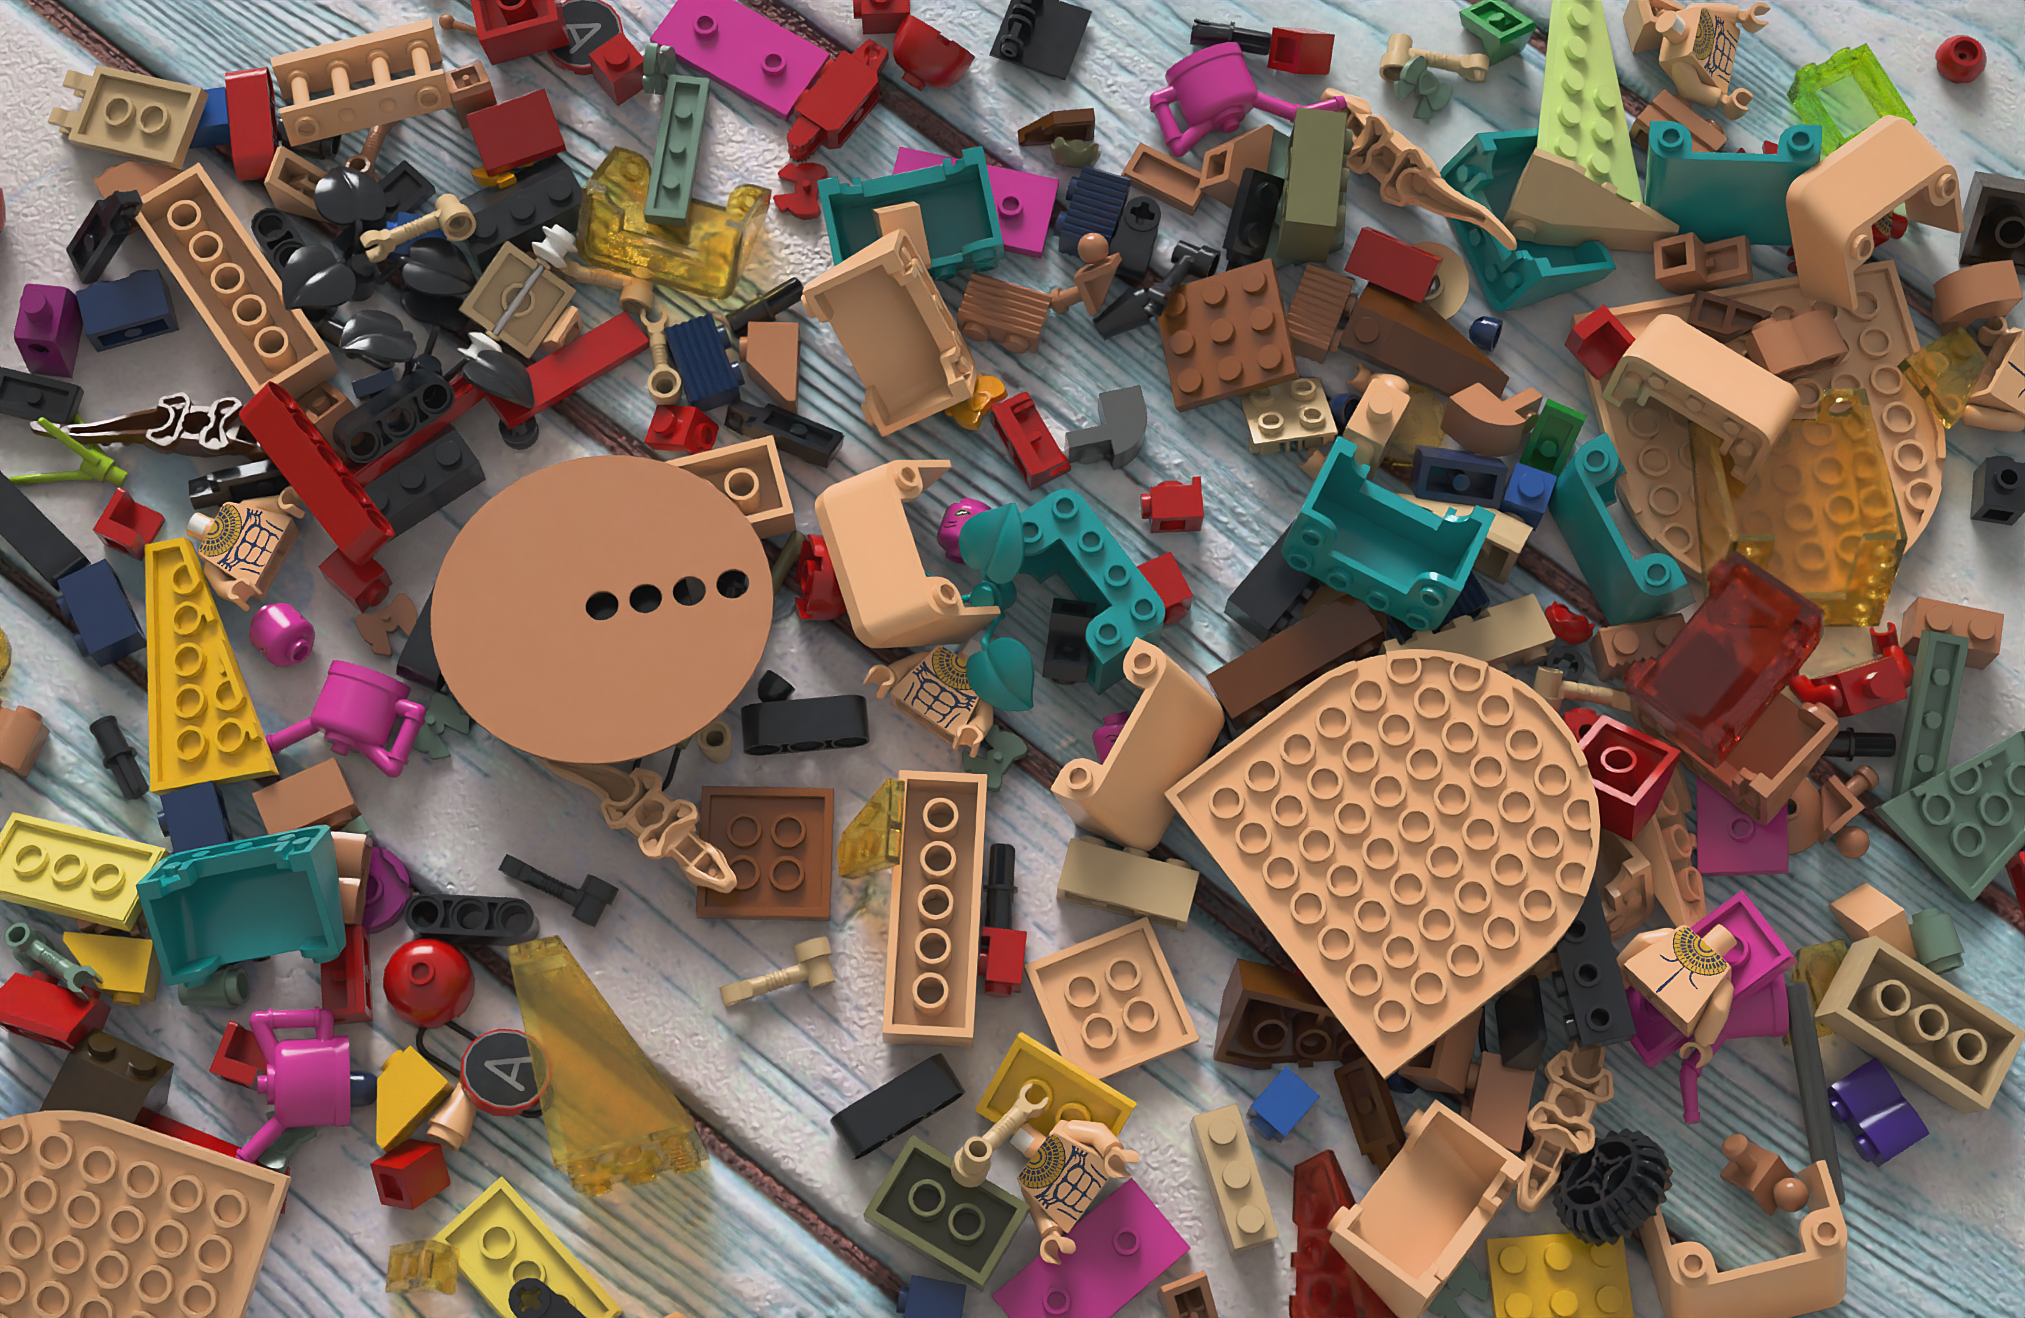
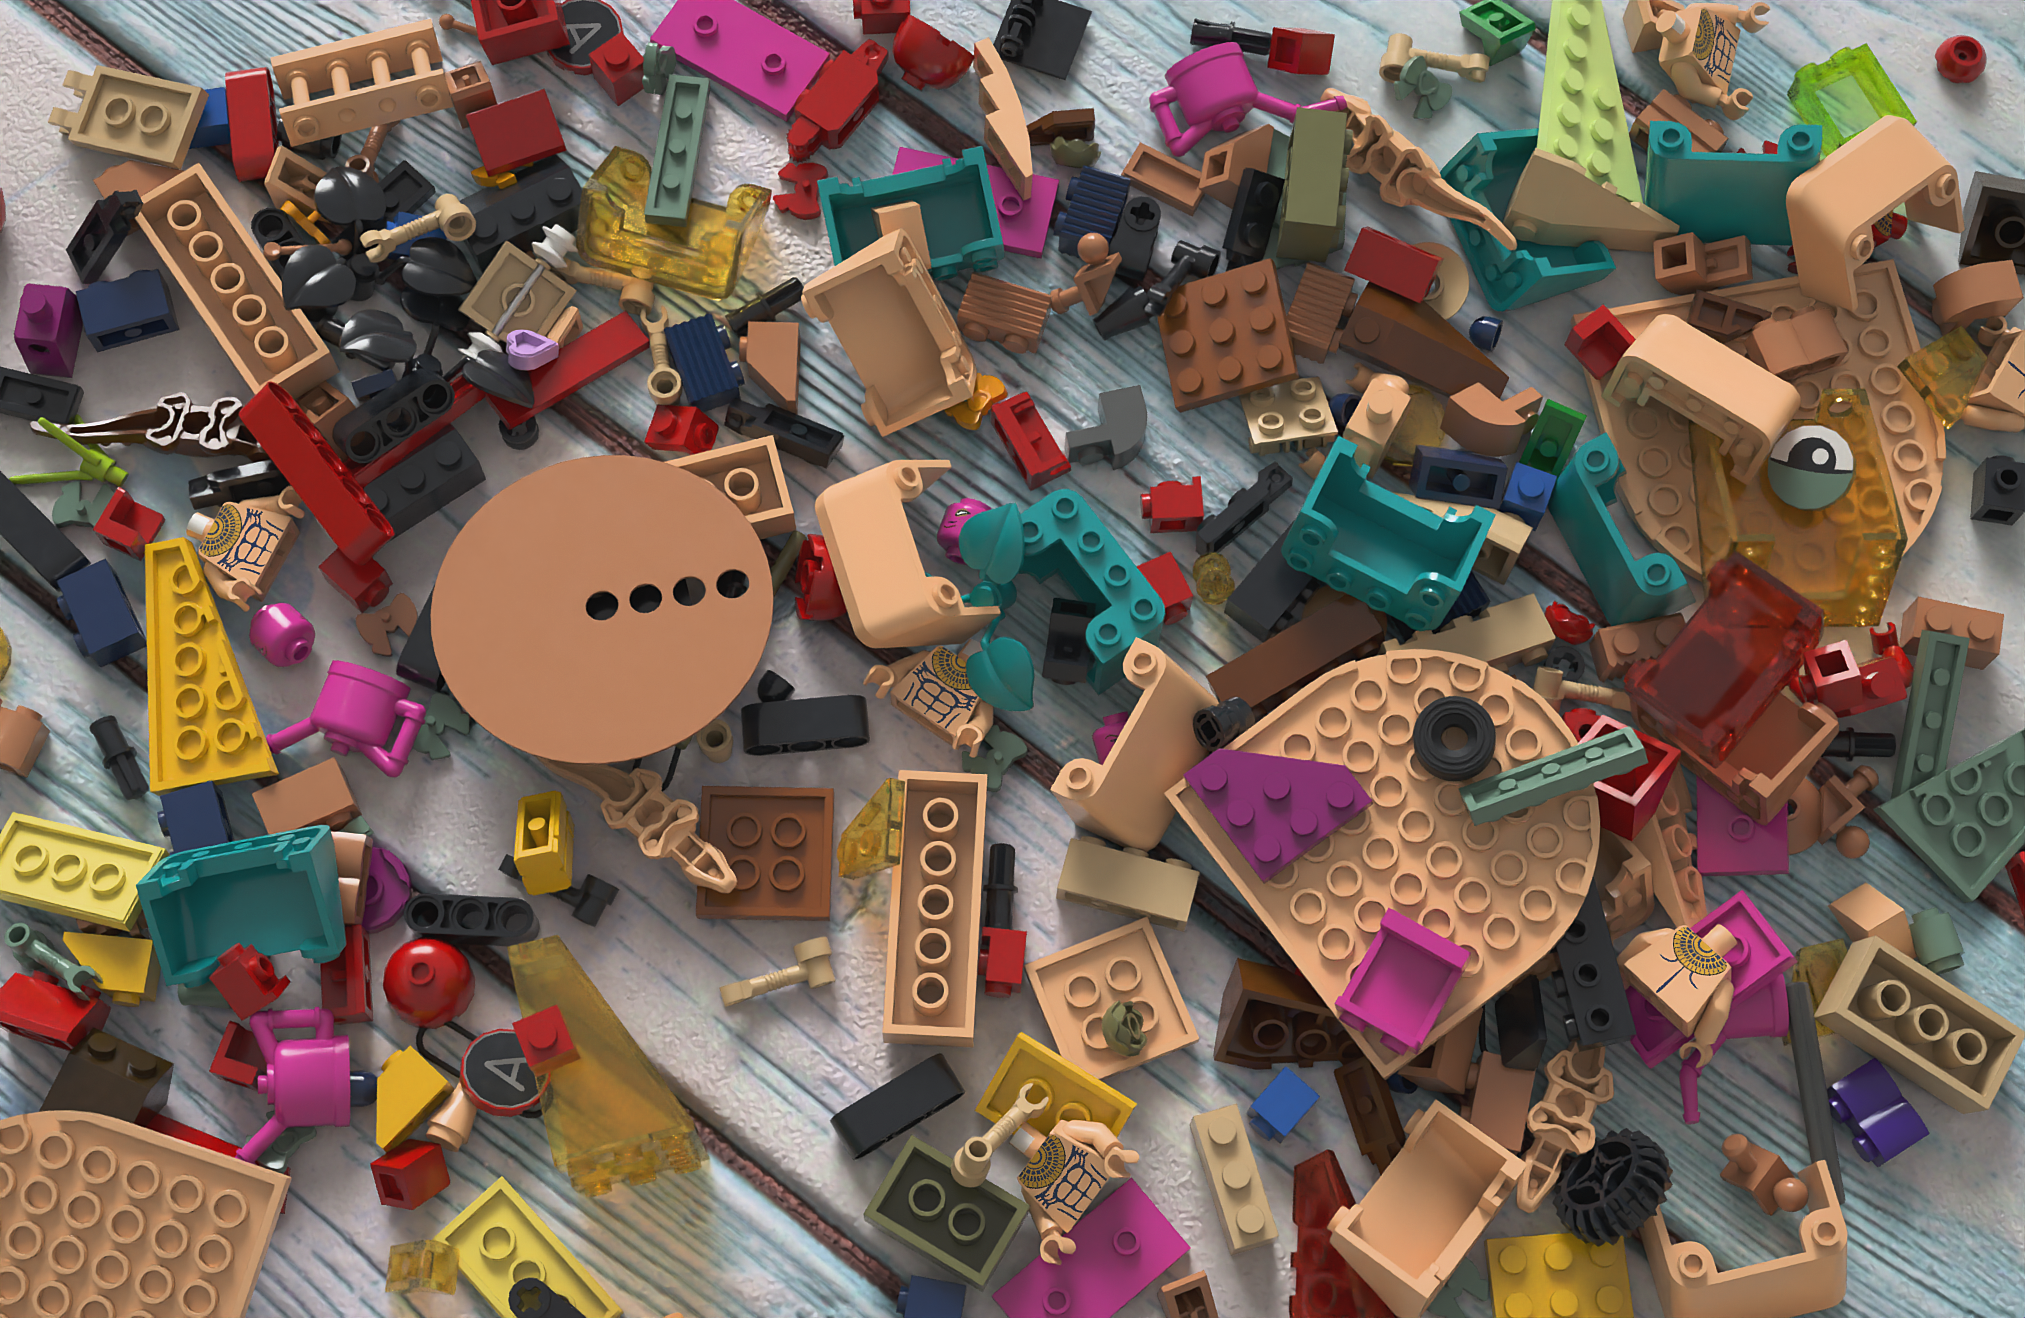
(71, 510): none -> sand green piece
(247, 980): none -> red brick
(273, 251): none -> nougat hinge
(306, 223): none -> light orange piece
(530, 350): none -> lavender tile
(544, 843): none -> yellow brick
(546, 1040): none -> red brick
(1004, 119): none -> light nougat slope
(1123, 1029): none -> olive plate
(1203, 574): none -> clear yellow bush
(1223, 723): none -> black wheel
(1242, 510): none -> black hinge
(1276, 804): none -> magenta plate
(1402, 983): none -> dark pink panel
(1460, 713): none -> black tyre
(1553, 776): none -> sand green plate
(1811, 468): none -> tile
(1832, 677): none -> red brick

